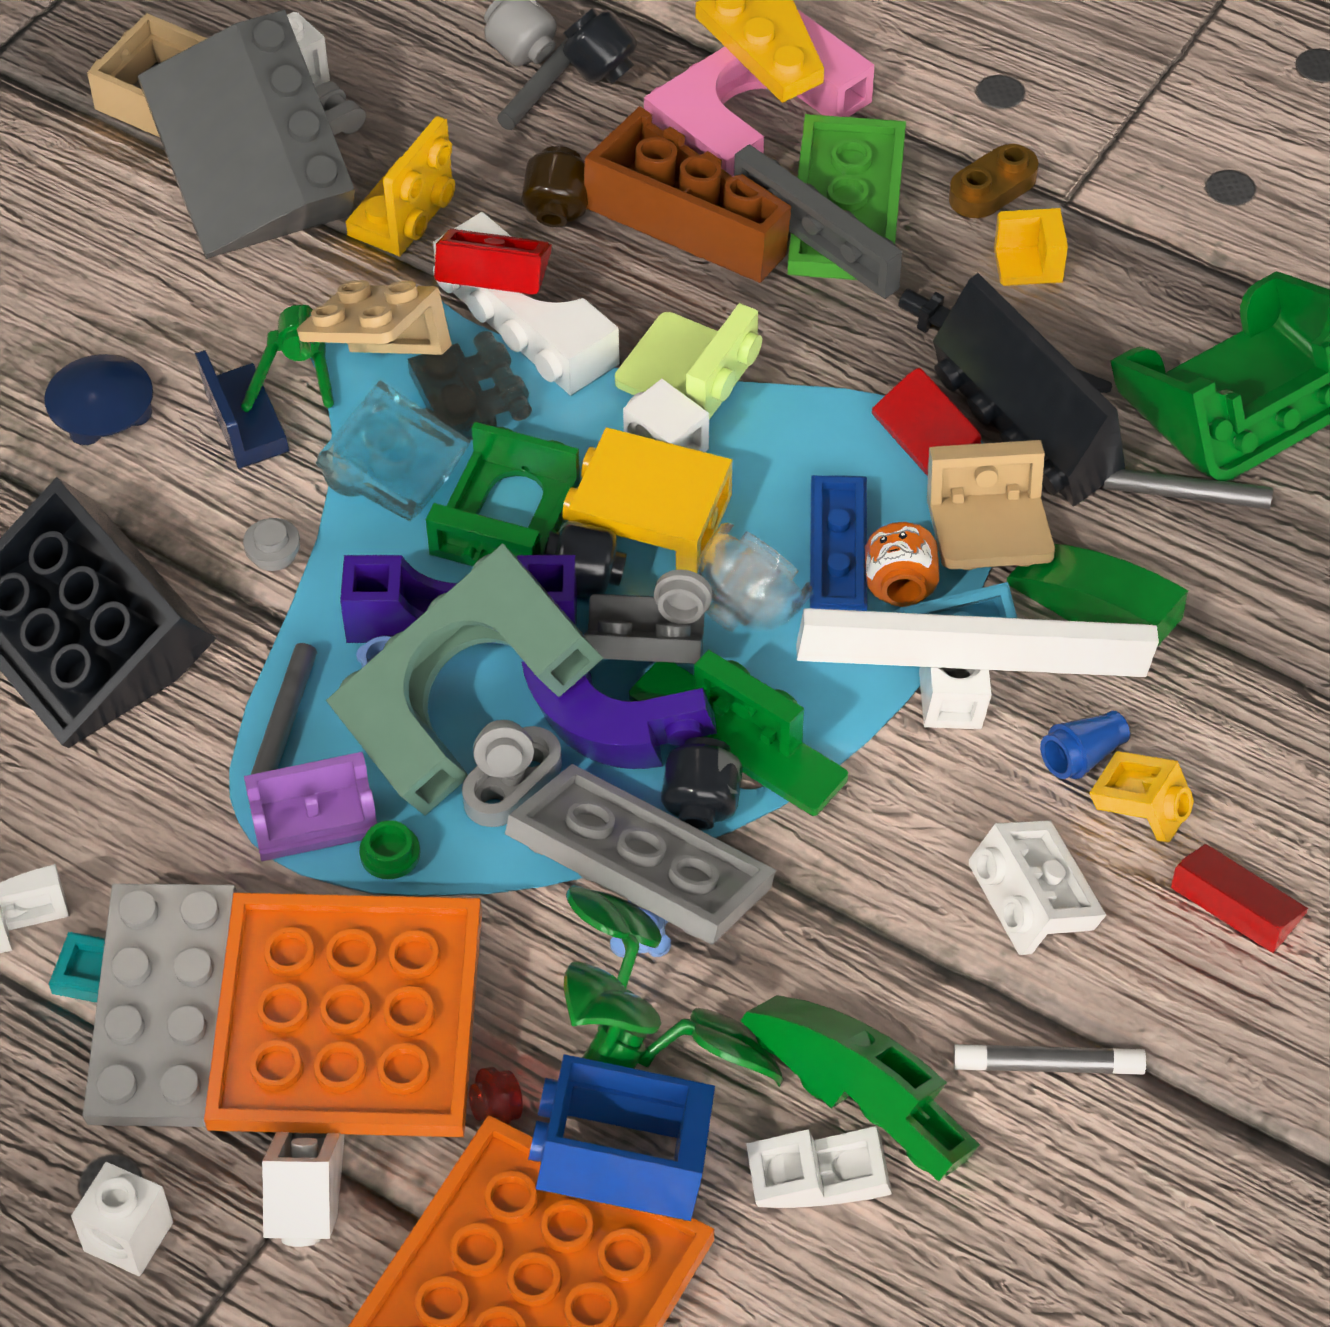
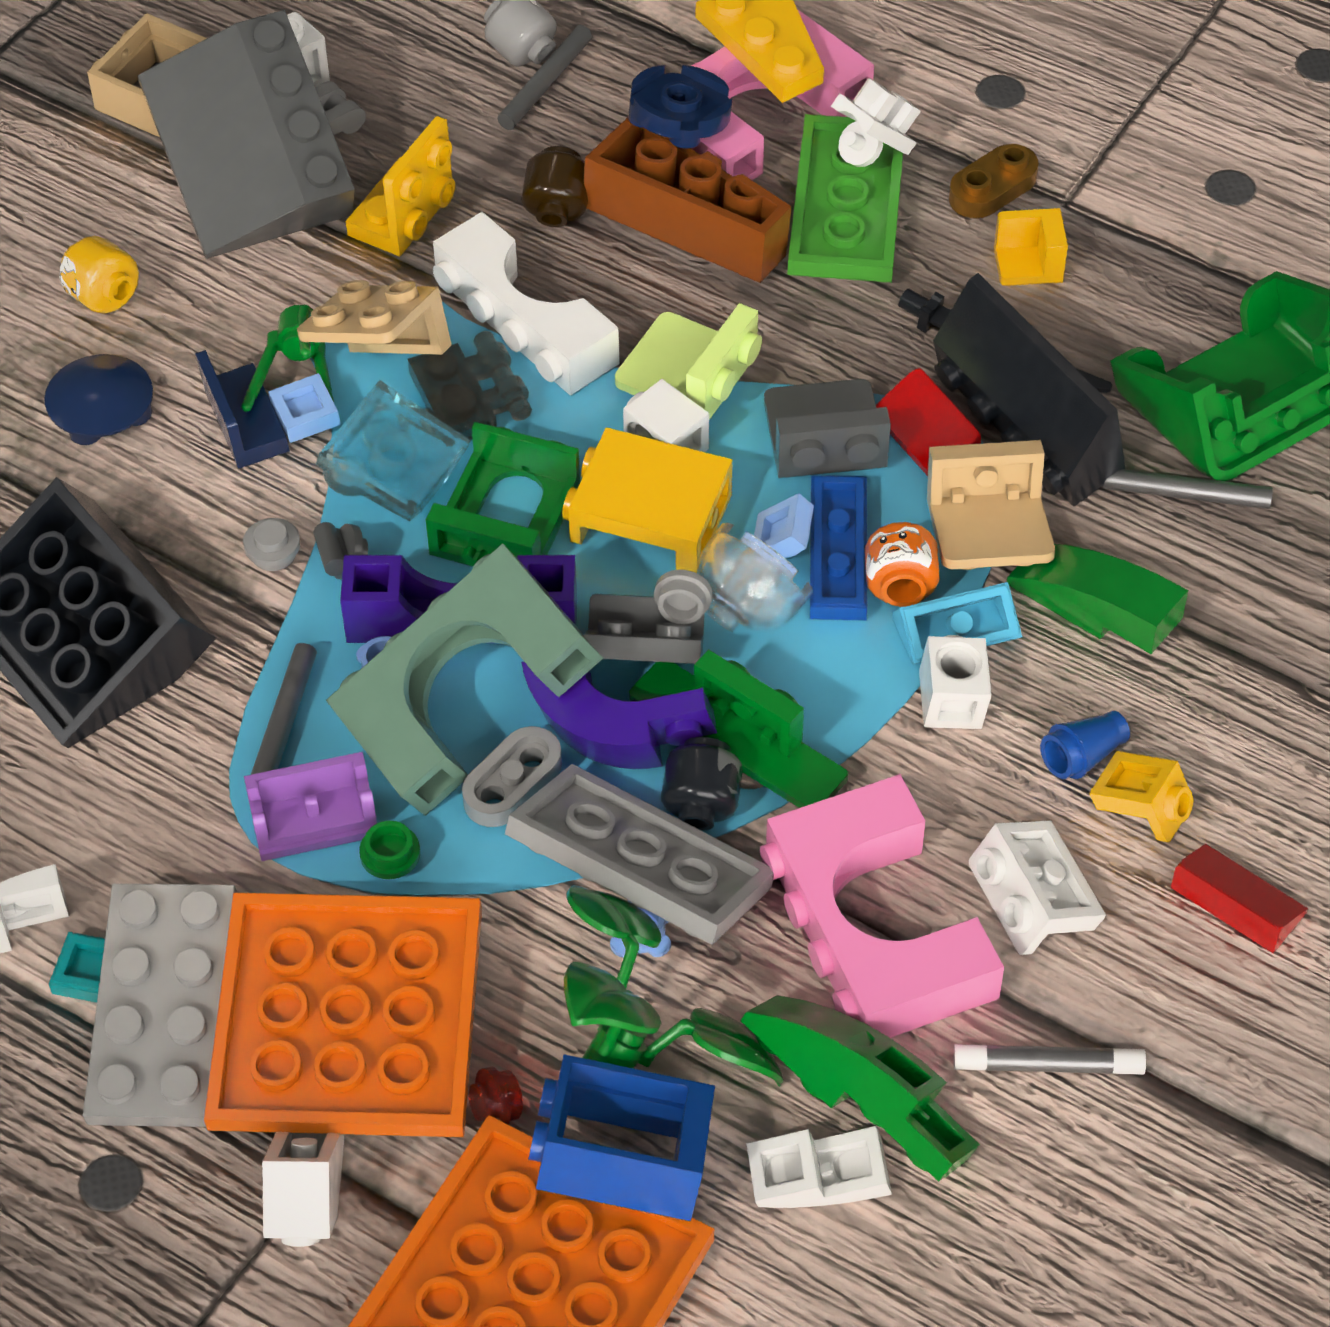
(98, 271): none -> yellow head
(122, 1218): white brick -> none
(304, 408): none -> light blue plate
(336, 543): none -> dark grey plate
(491, 261): red slope -> none
(503, 749): light grey plate -> none
(594, 555): black head -> none
(599, 46): black head -> none
(680, 104): none -> dark blue plate
(786, 525): none -> light blue plate
(825, 225): dark grey plate -> none
(826, 428): none -> dark grey bracket
(874, 979): none -> bright pink arch
(879, 119): none -> white hips
(976, 642): white tile -> none

